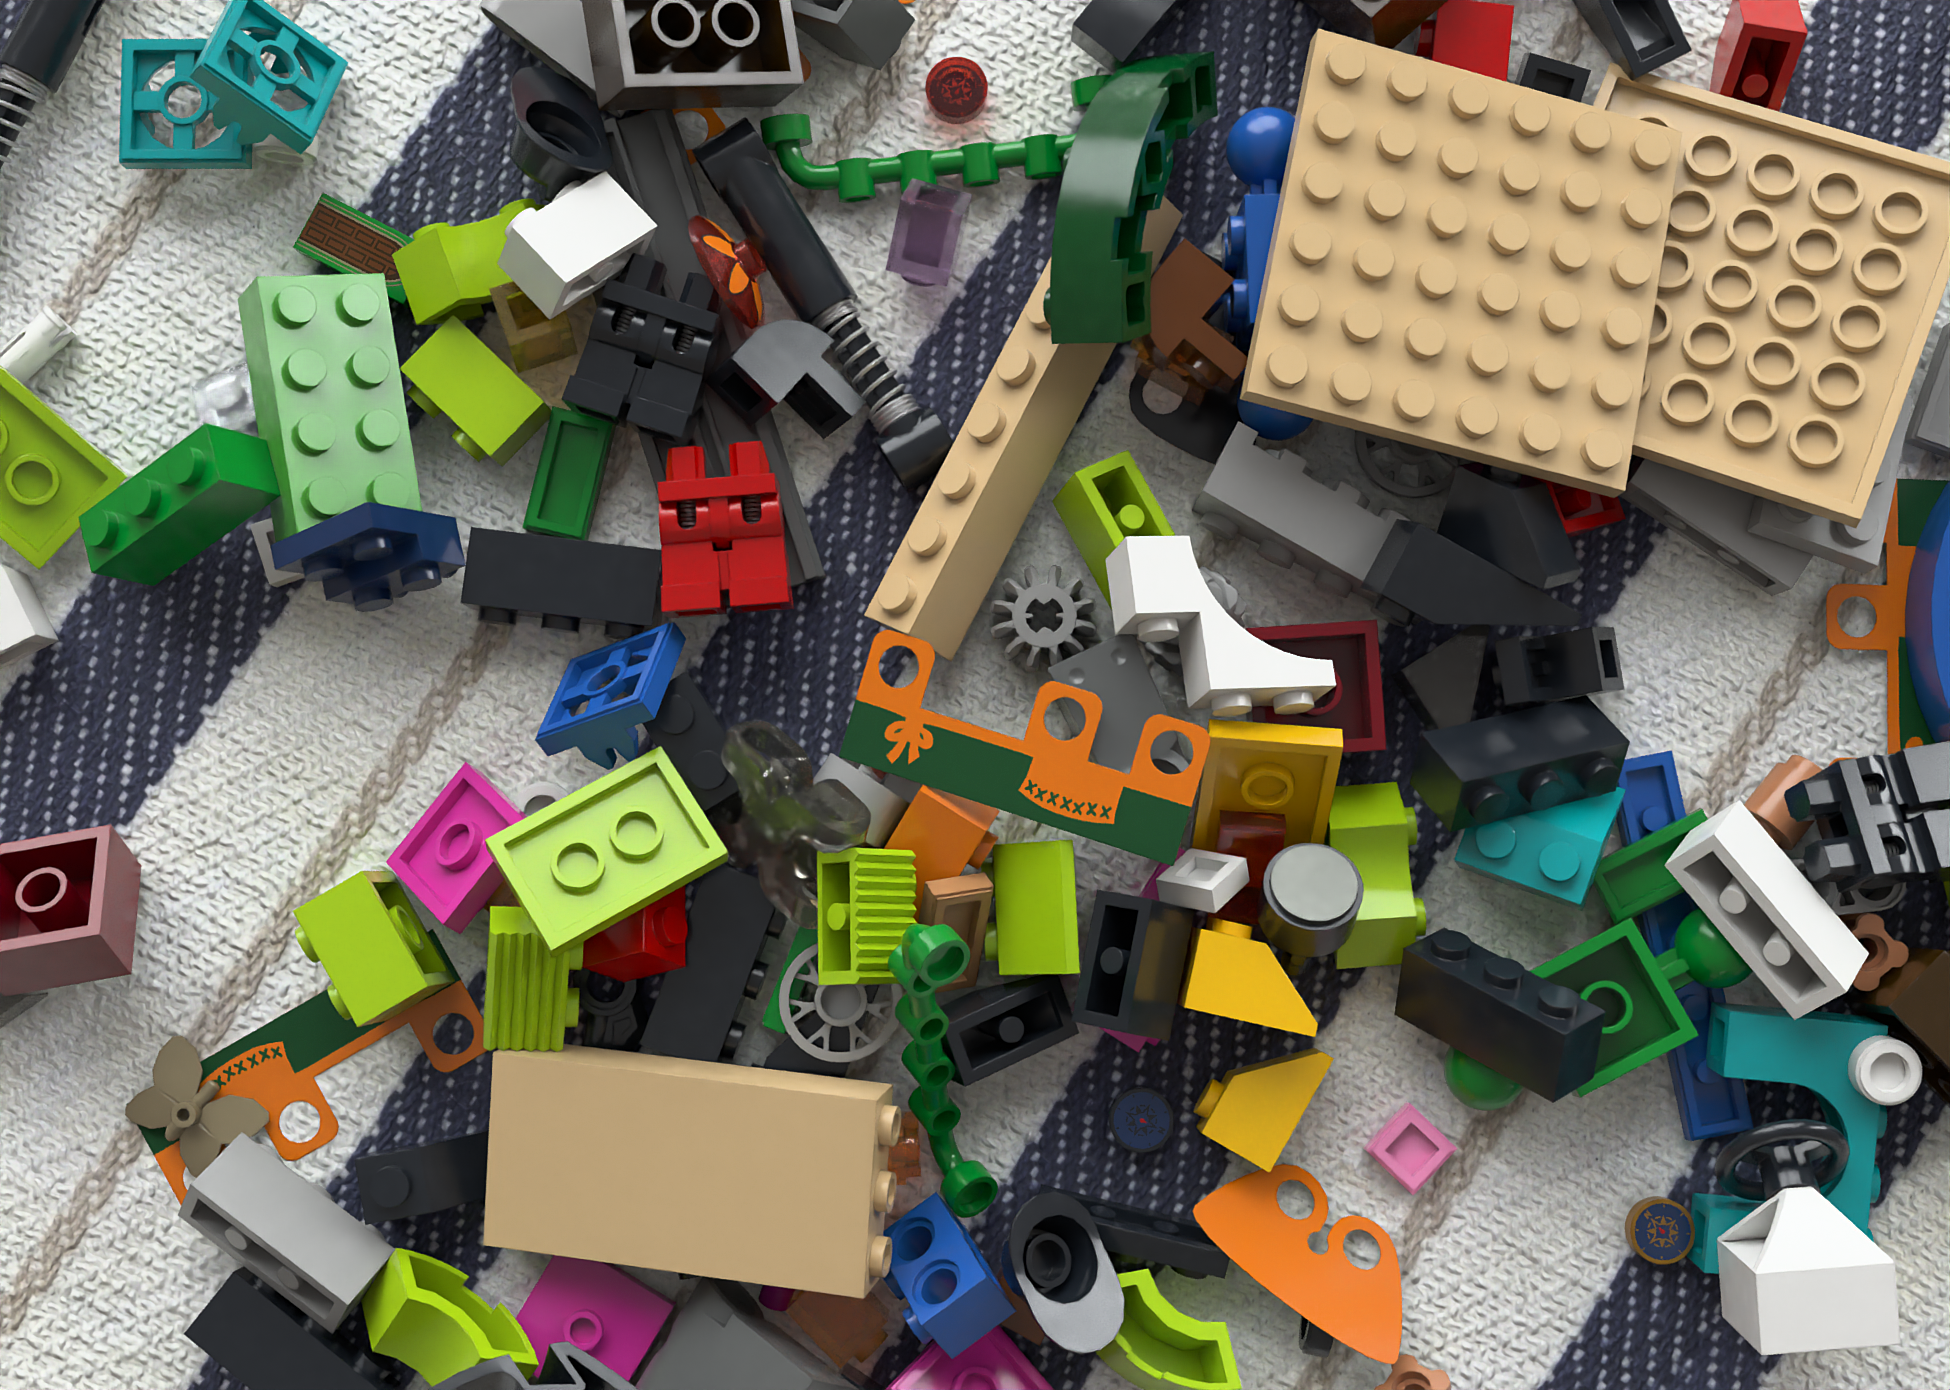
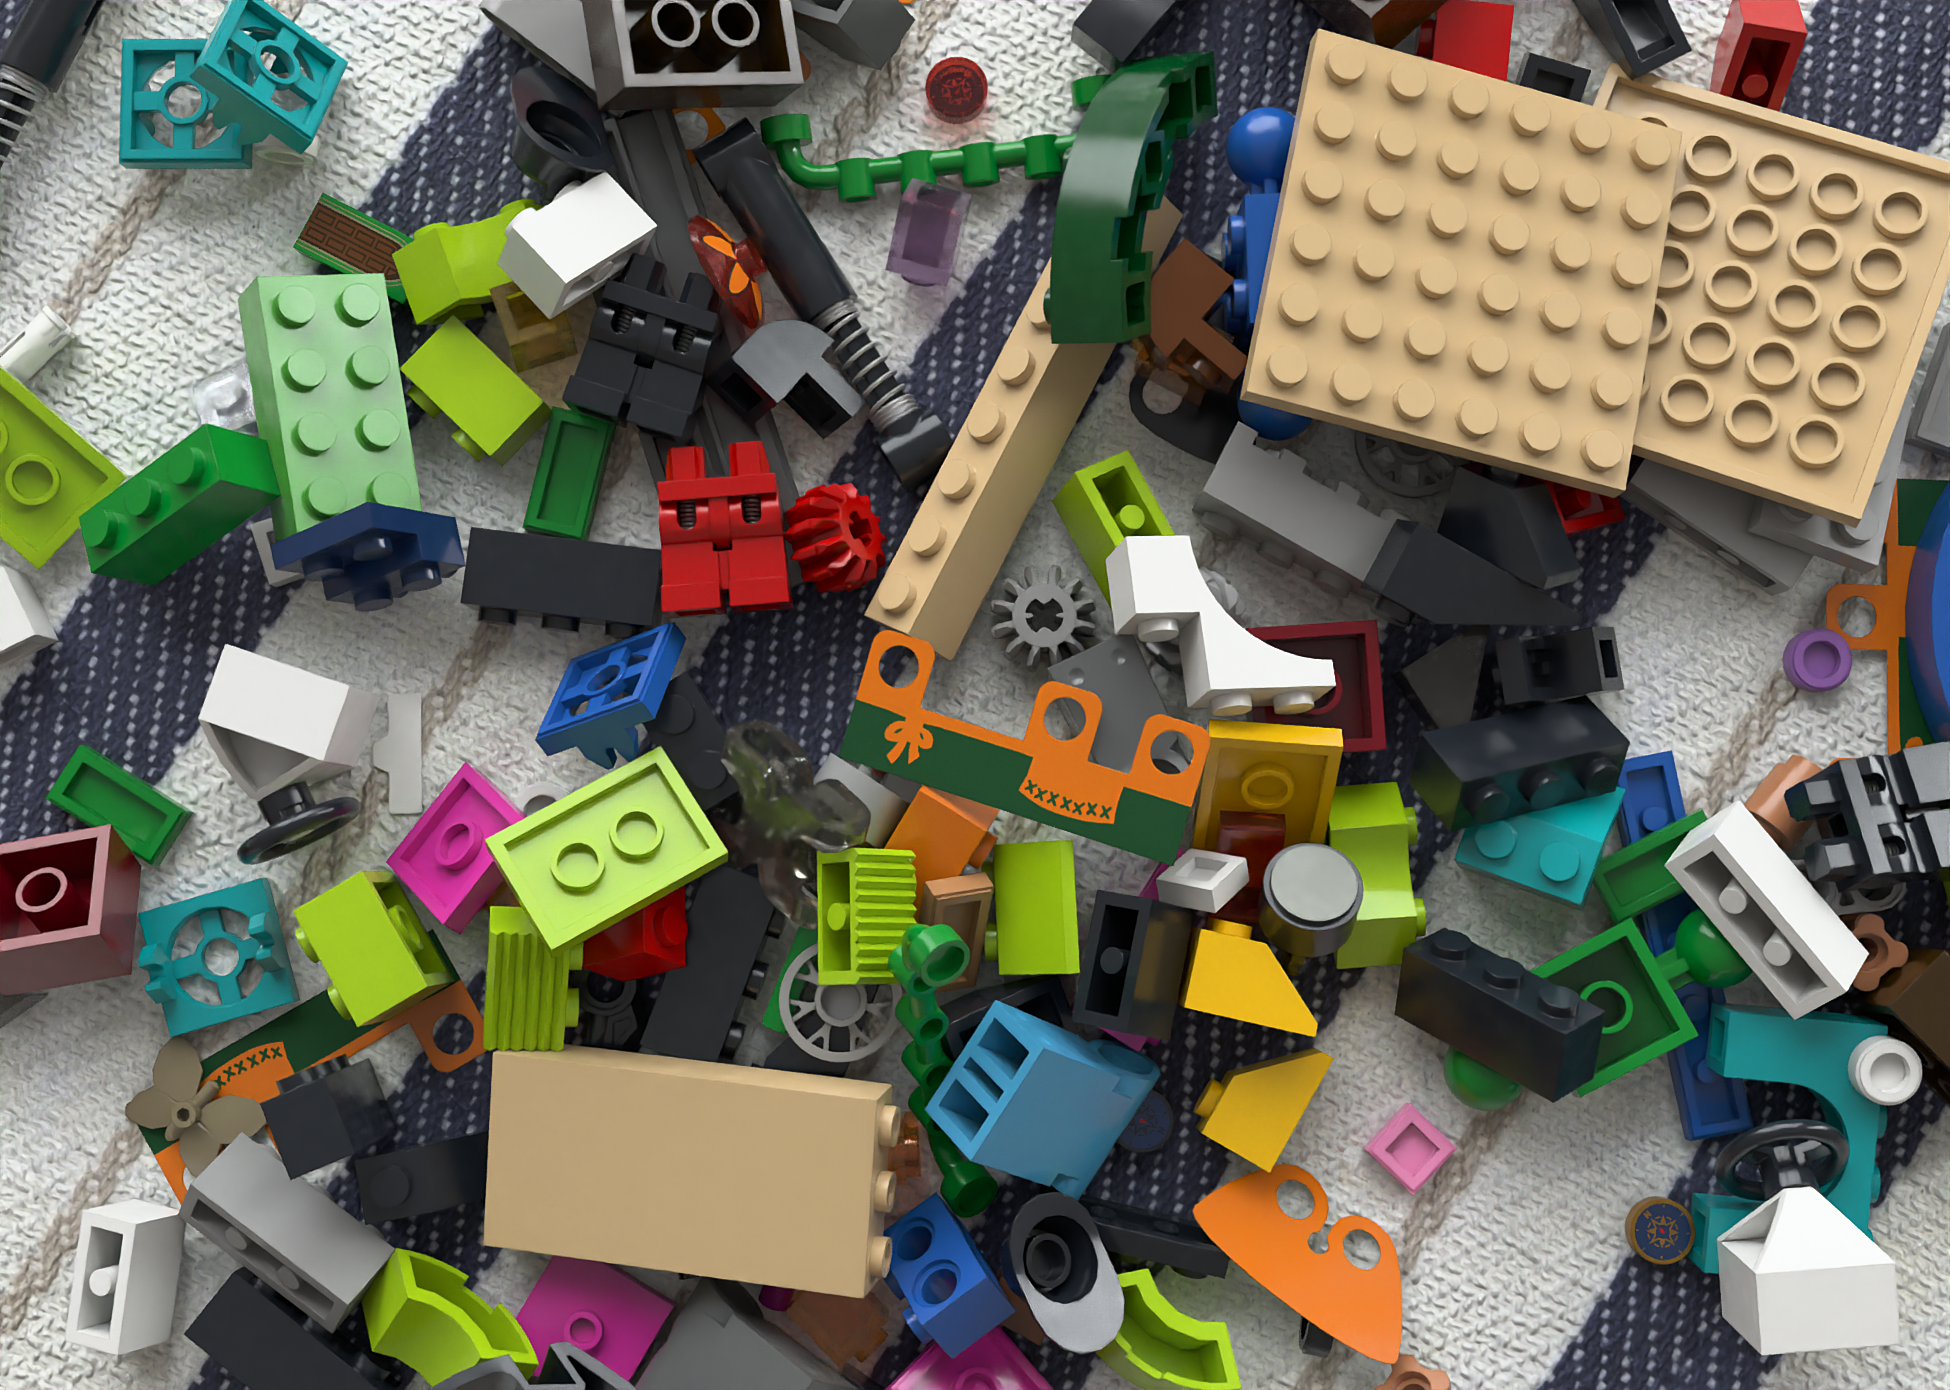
(107, 794): none -> green tile
(125, 1277): none -> white brick
(267, 946): none -> teal piece
(278, 736): none -> white piece
(327, 1114): none -> black brick
(402, 753): none -> white sticker
(835, 538): none -> red gear
(1040, 1099): none -> dark azure piece
(1817, 660): none -> medium lavender tile

